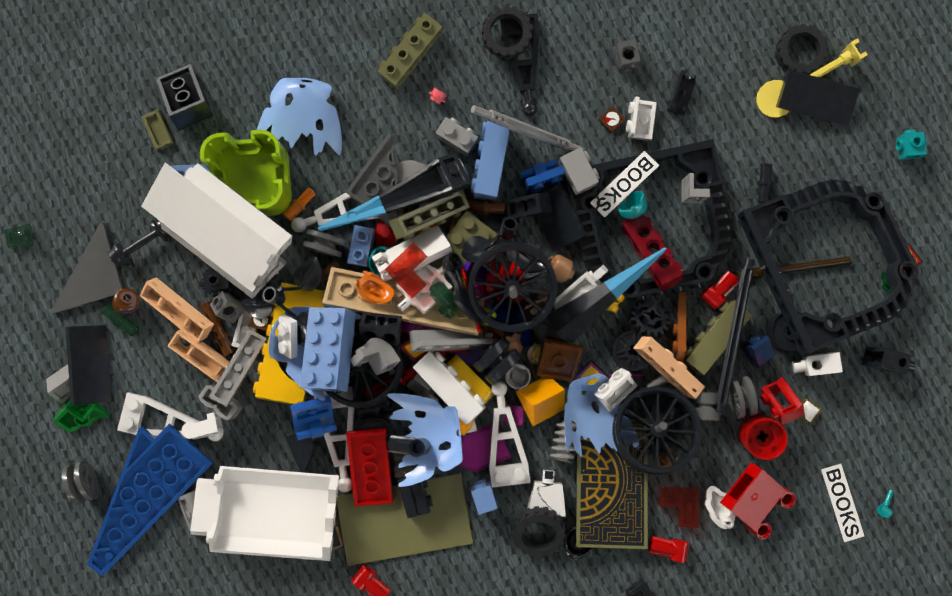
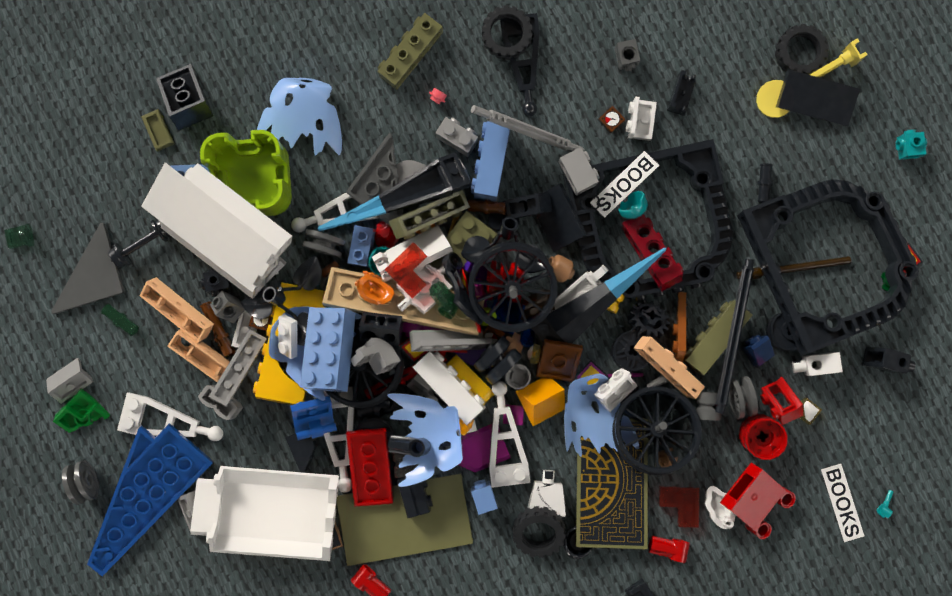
(88, 364): black tile -> none
(121, 306): reddish brown head -> none
(204, 428): white leg -> none
(299, 204): orange axle -> none
(542, 177): blue plate -> none
(561, 452): light grey piece -> none
(692, 195): light grey panel -> none
(717, 292): red piece -> none

